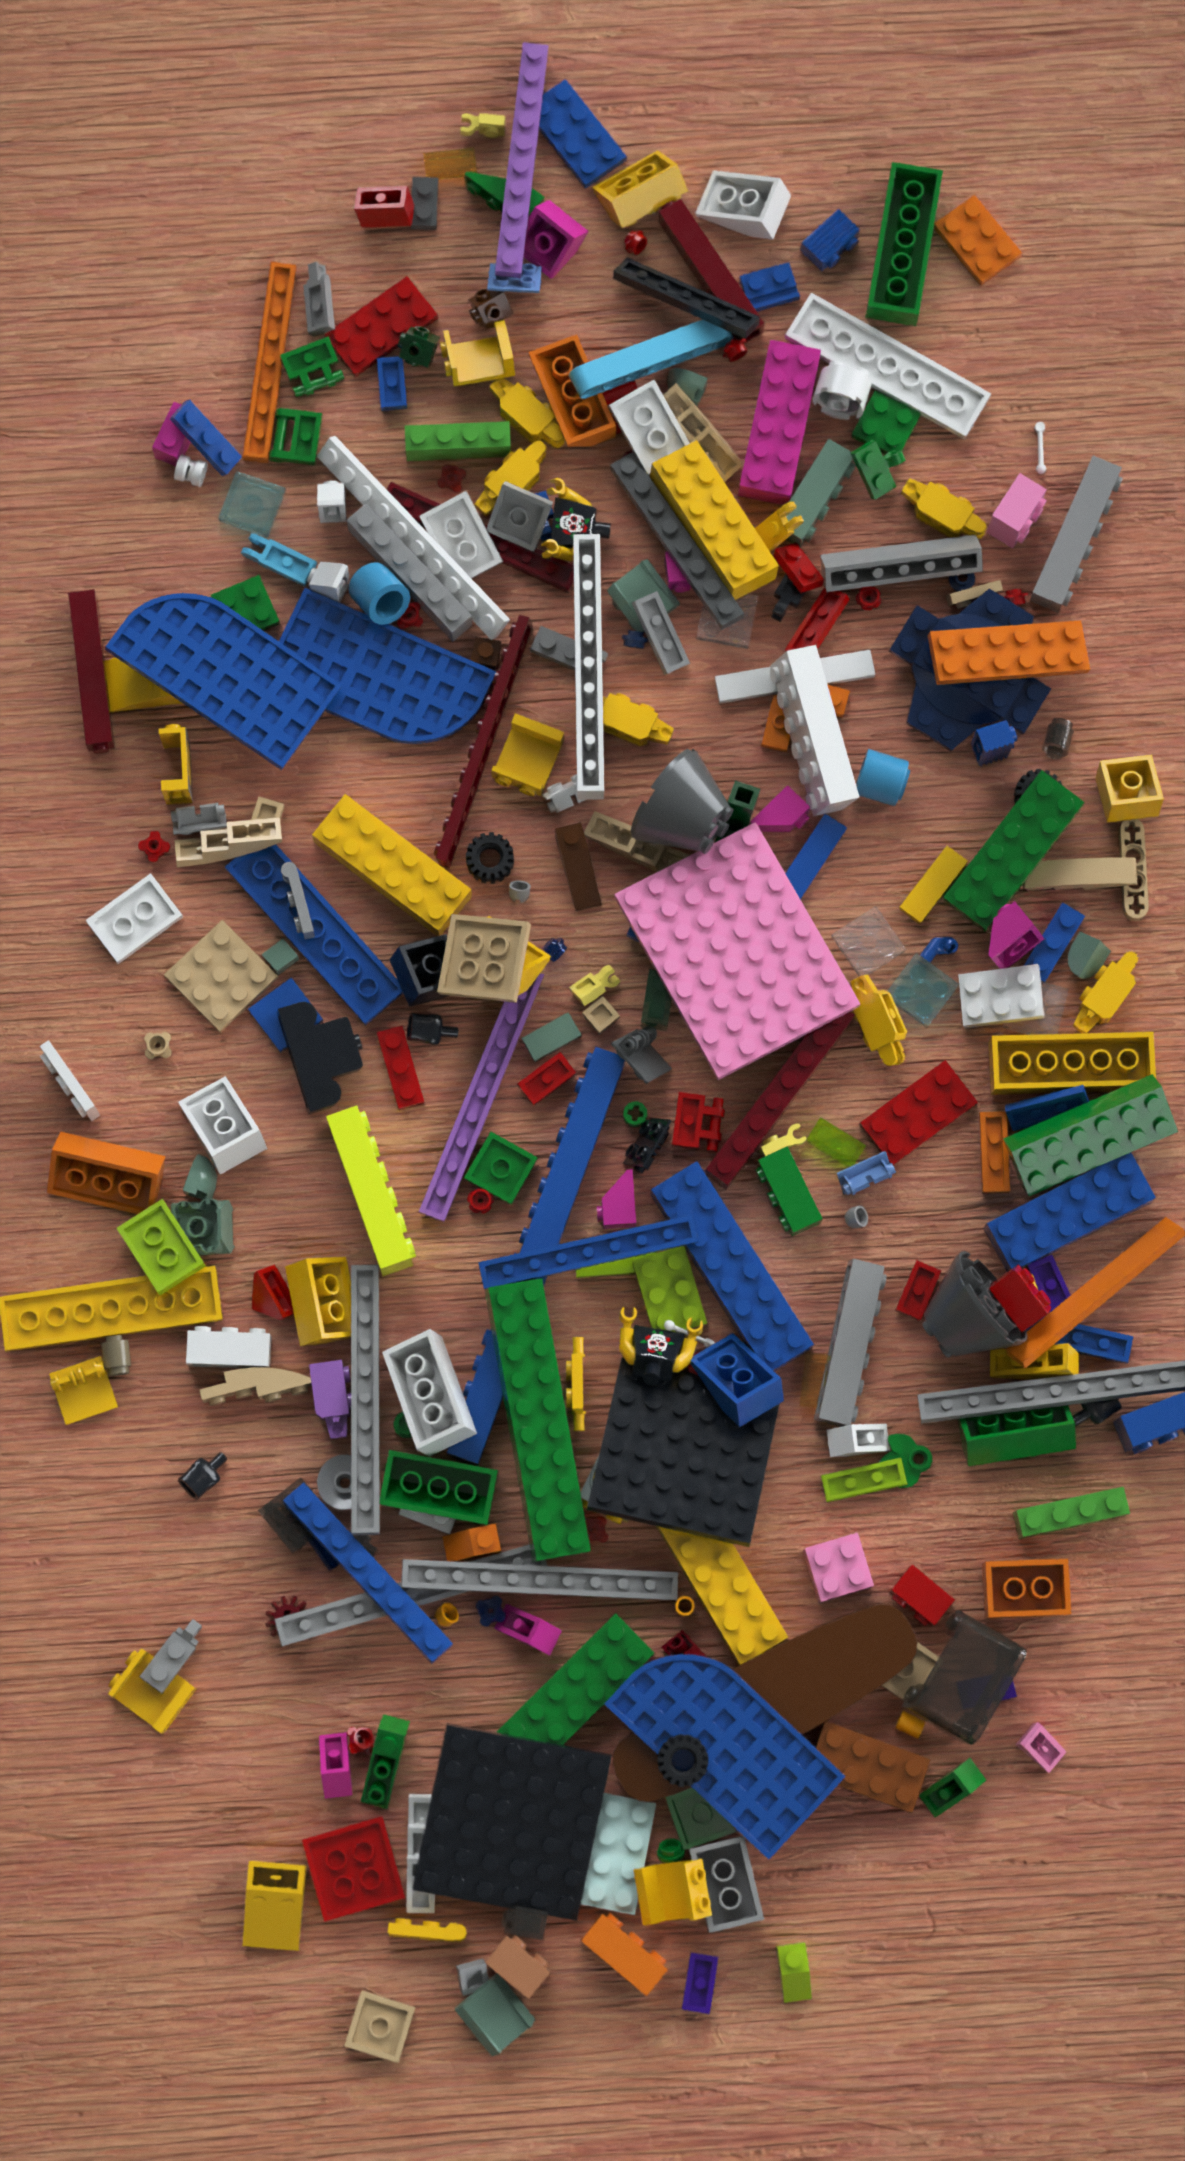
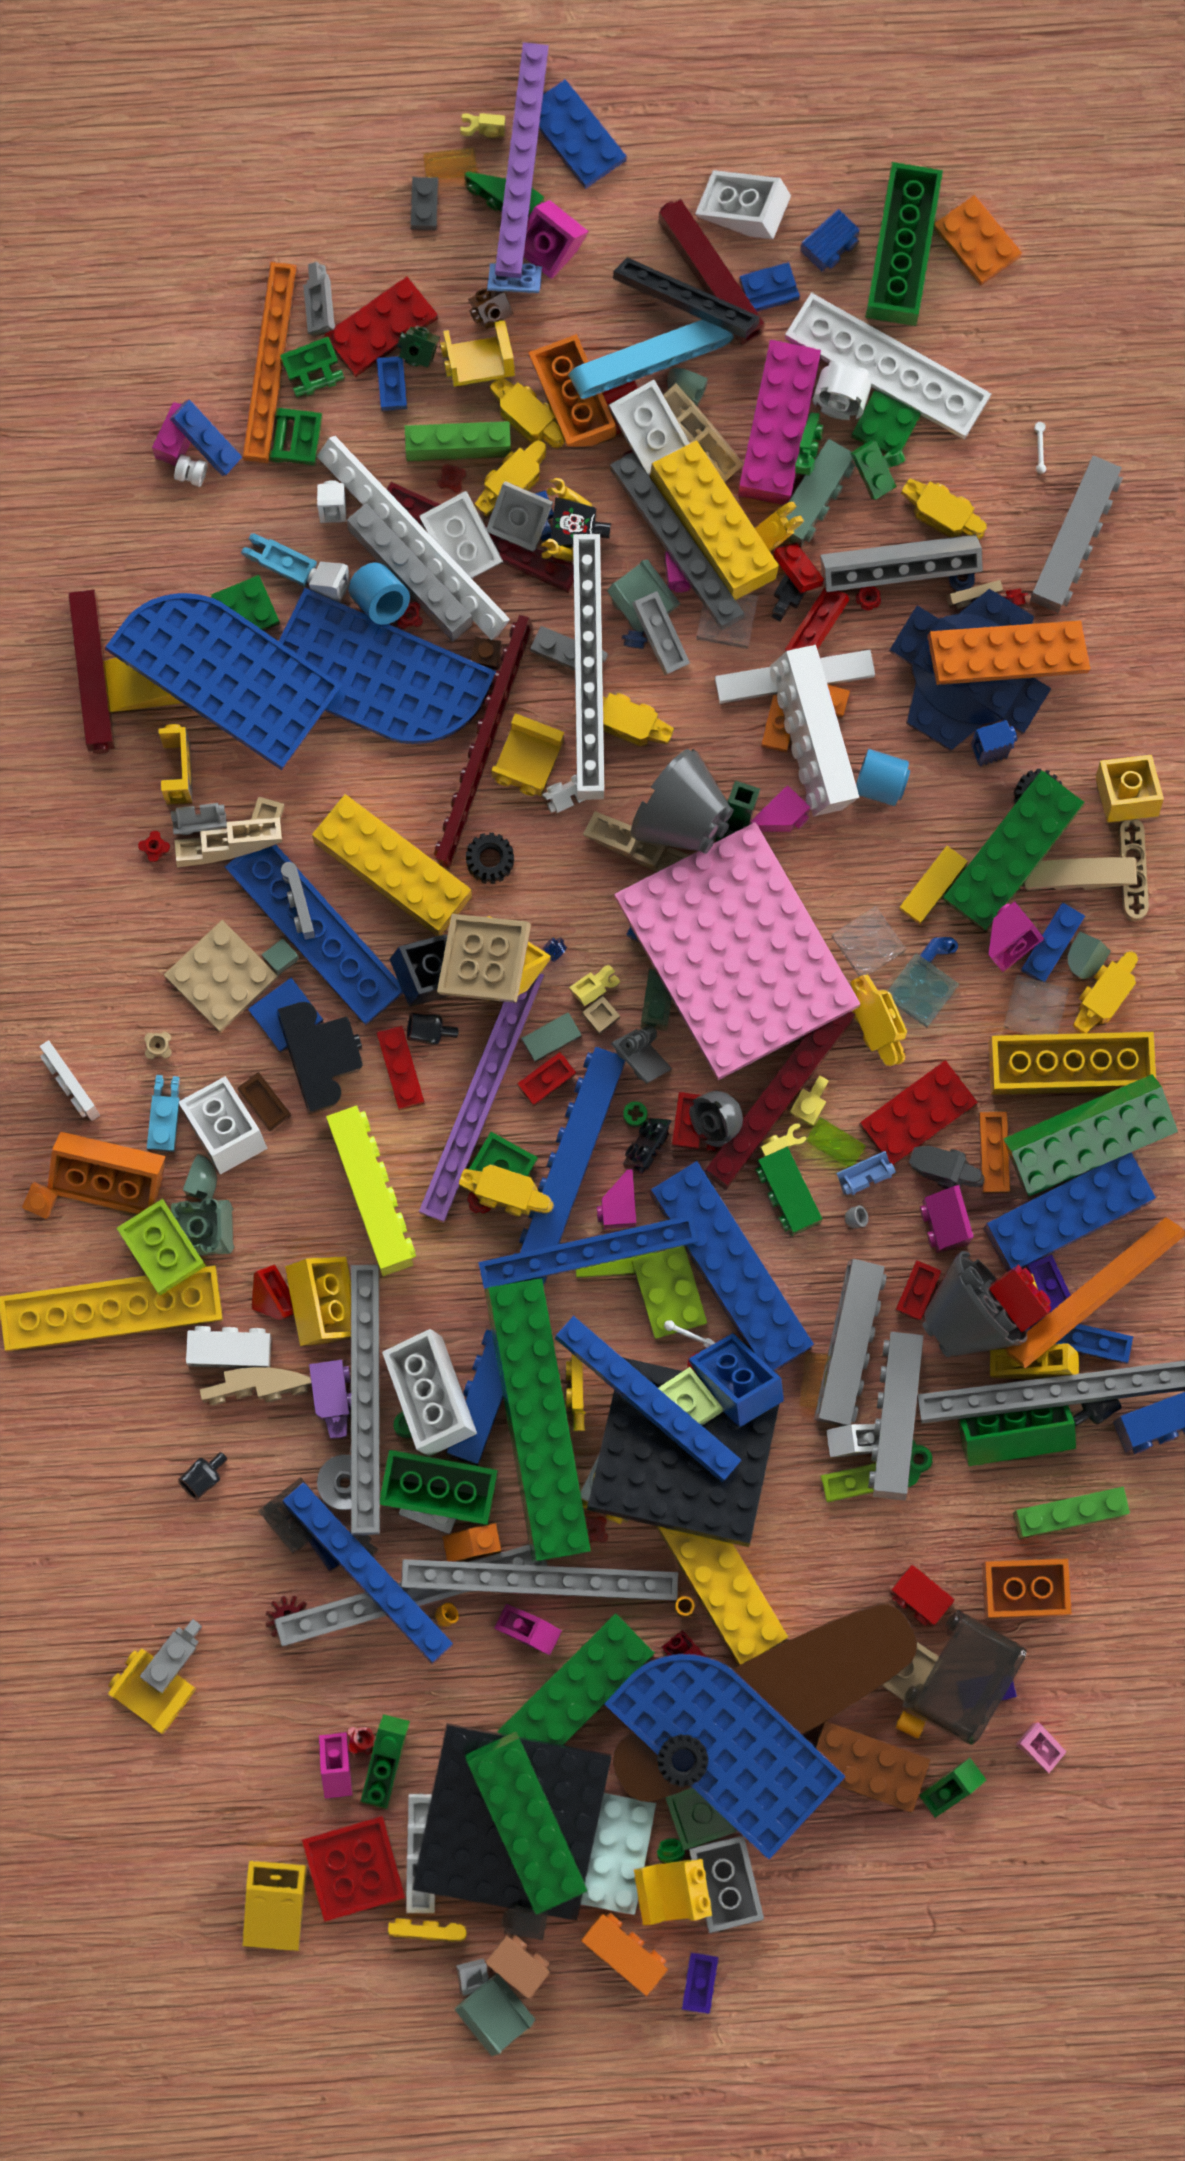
(40, 1200): none -> orange plate
(83, 1390): yellow hinge -> none
(116, 1355): dark tan brick -> none
(134, 918): white plate -> none
(163, 1117): none -> medium azure hinge
(252, 504): clear light blue tile -> none
(264, 1101): none -> reddish brown tile
(379, 2026): tan plate -> none
(384, 206): red brick -> none
(483, 1611): clear blue plate -> none
(506, 1189): none -> yellow hinge
(519, 891): light grey hinge -> none
(526, 1823): none -> green brick
(577, 866): reddish brown slope -> none
(635, 242): red plate -> none
(641, 189): yellow slope -> none
(647, 1399): none -> blue plate
(656, 1352): torso -> none
(692, 1396): none -> yellowish green tile
(716, 1117): none -> dark grey cylinder
(735, 350): red plate -> none
(794, 1971): lime slope -> none
(809, 446): none -> green hinge
(809, 1104): none -> light yellow plate
(814, 853): blue tile -> none
(838, 1568): bright pink brick -> none
(897, 1417): none -> light grey brick
(945, 1167): none -> dark grey hinge
(946, 1220): none -> dark pink slope
(1001, 996): white plate -> none
(1017, 511): bright pink brick -> none
(1040, 1108): blue plate -> none
(1058, 738): clear smoke brick -> none

